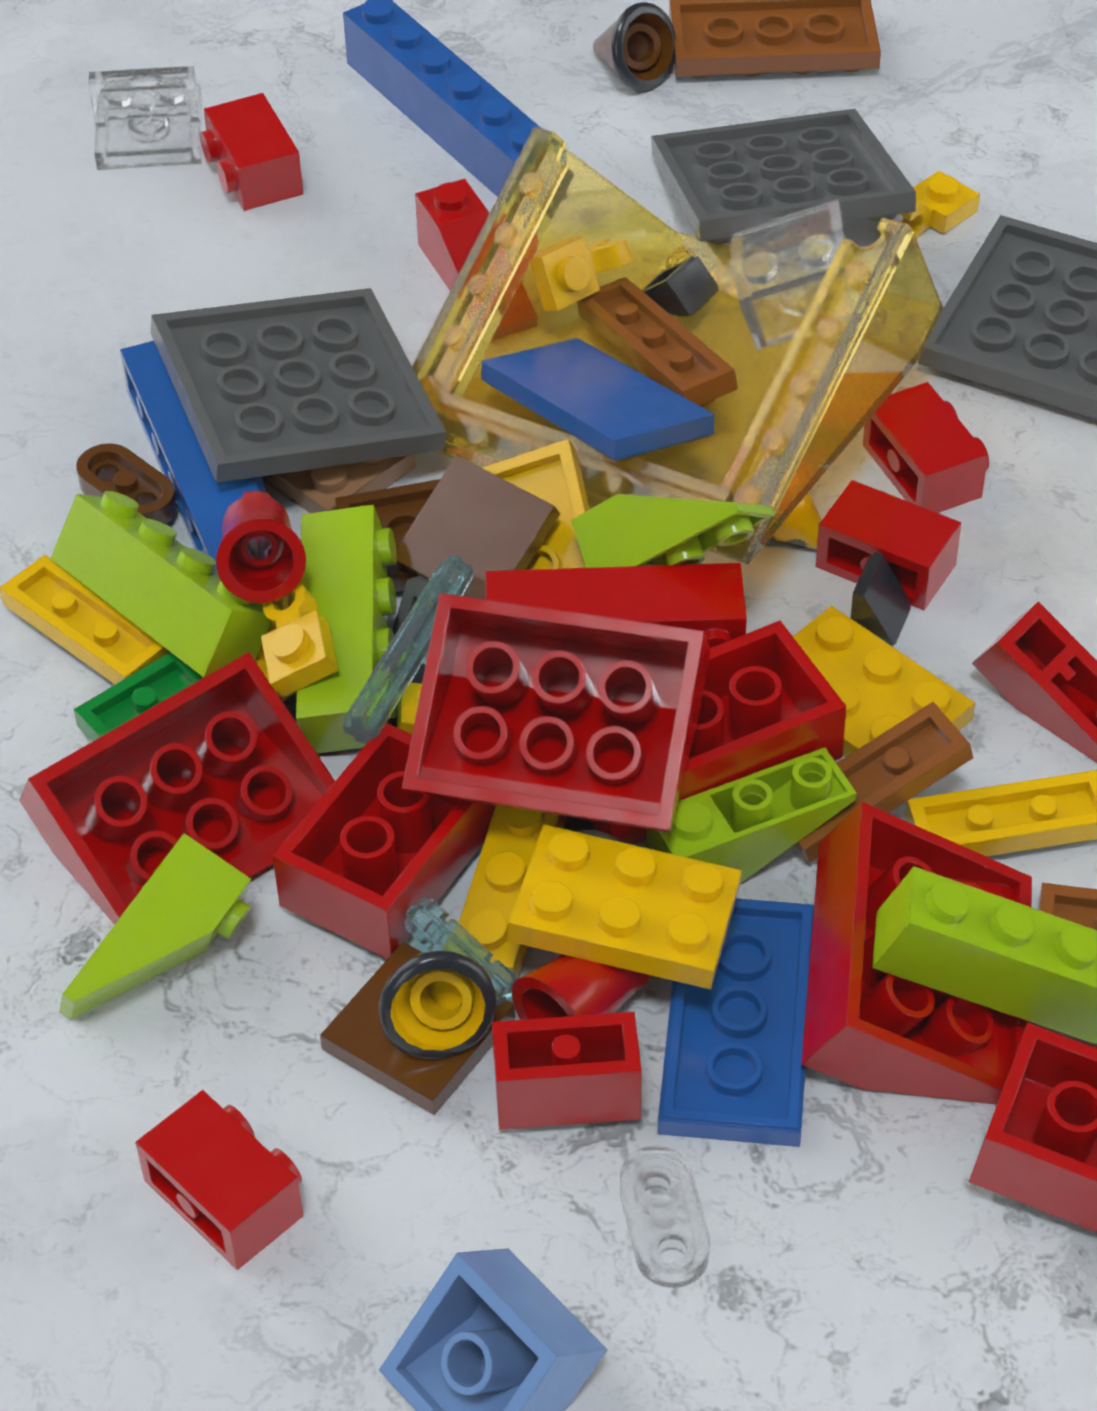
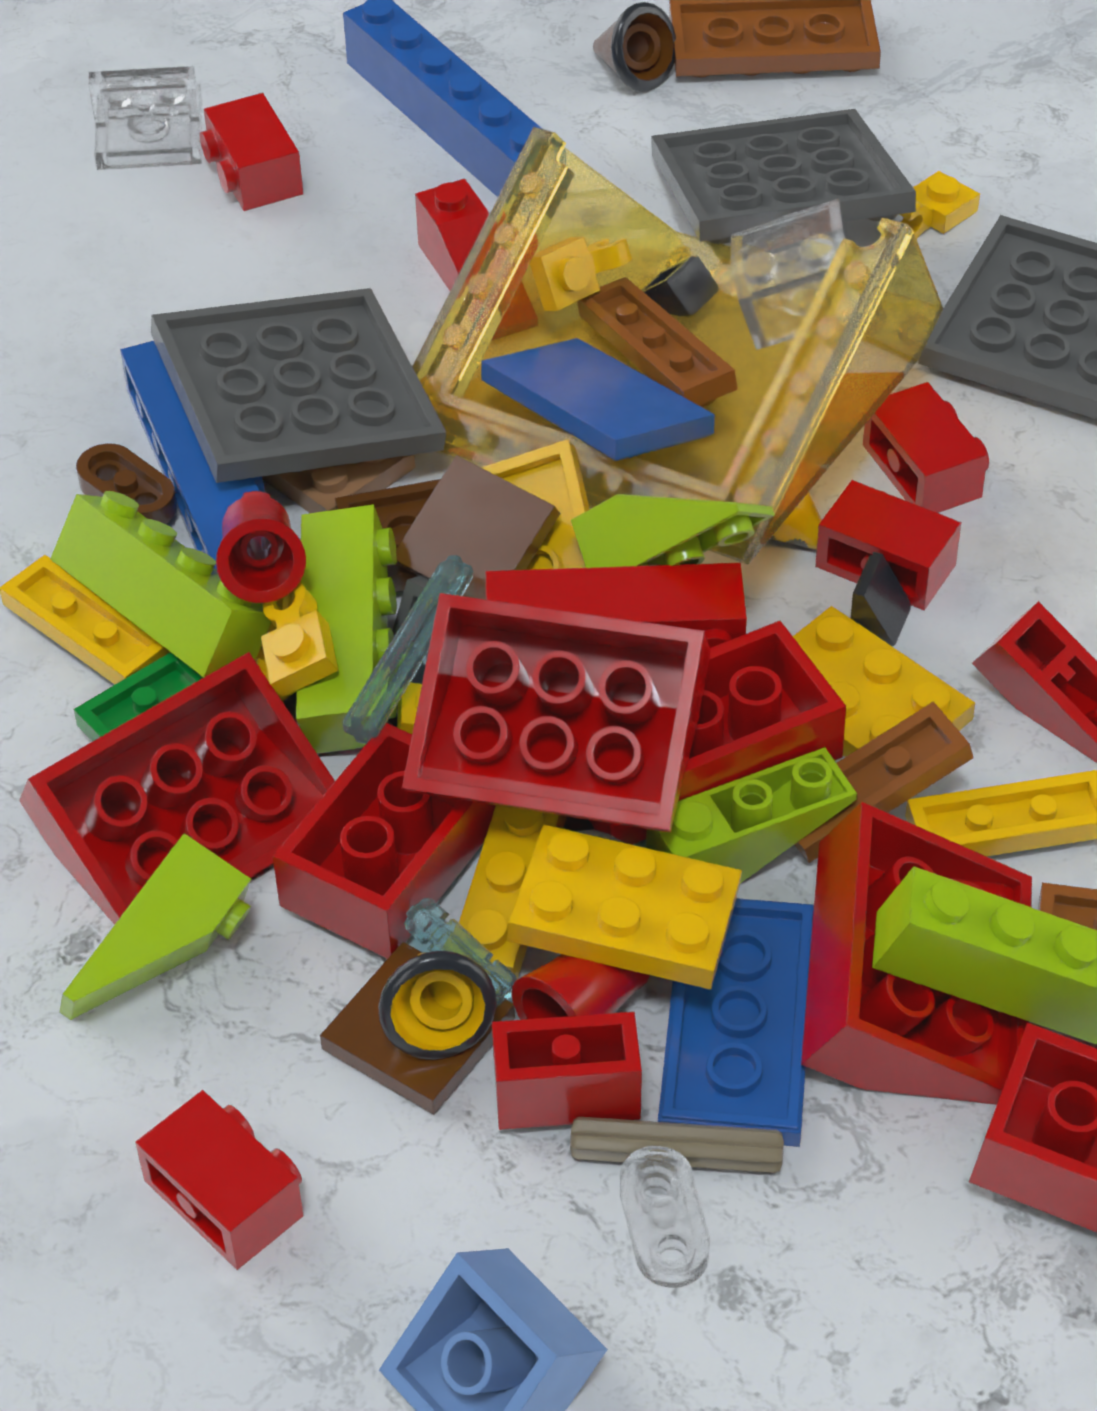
(700, 1144): none -> dark tan axle

